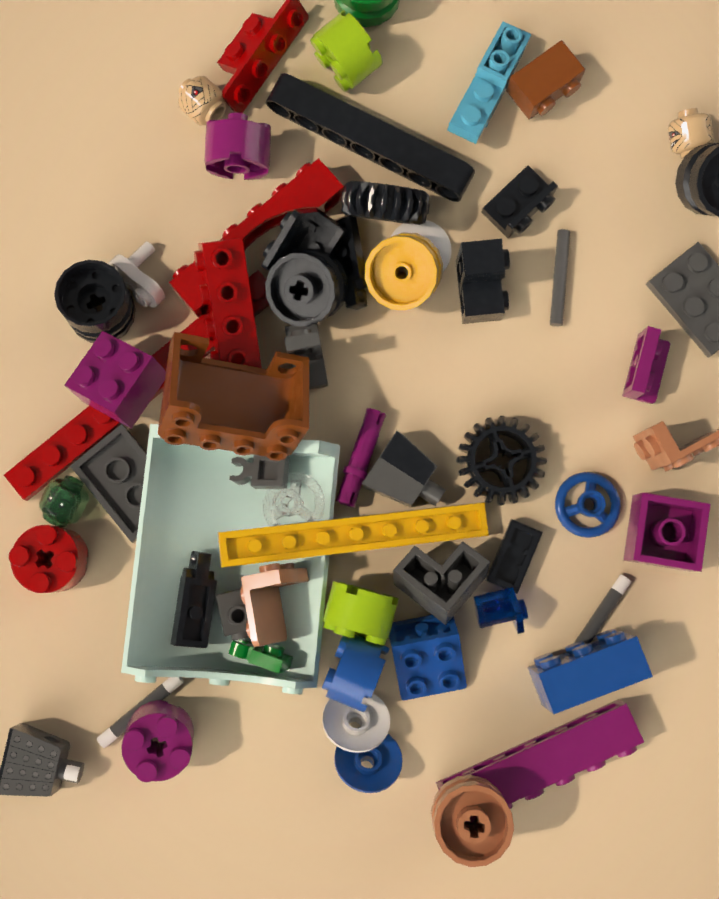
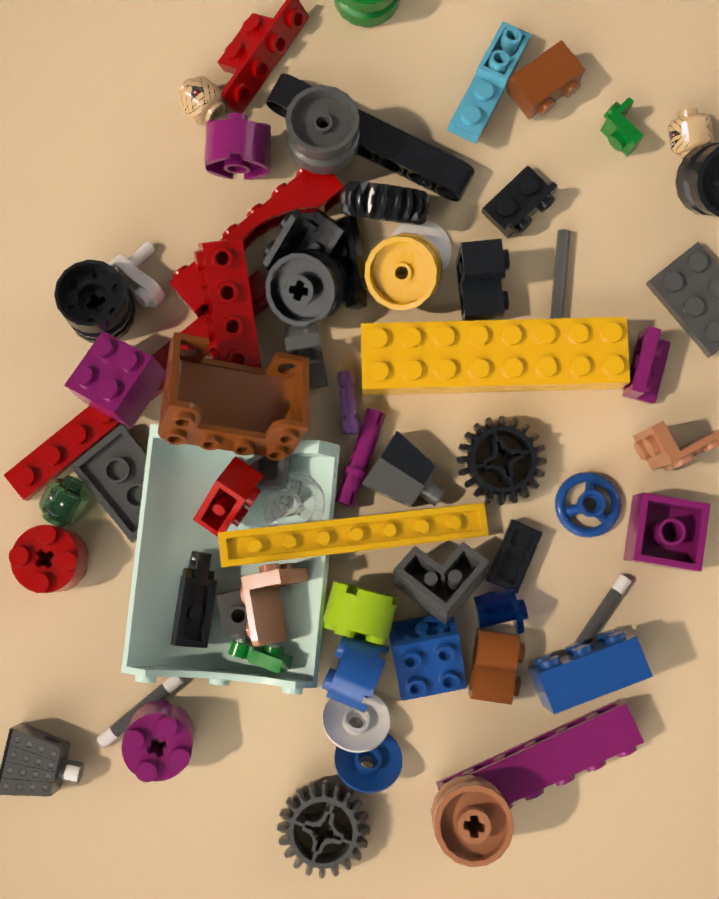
(228, 497): none -> red brick
(313, 857): none -> dark grey gear
(323, 129): none -> dark grey wheel
(346, 49): lime brick -> none
(348, 402): none -> medium lavender axle
(494, 356): none -> yellow brick
(495, 666): none -> dark orange brick
(619, 130): none -> green bracket

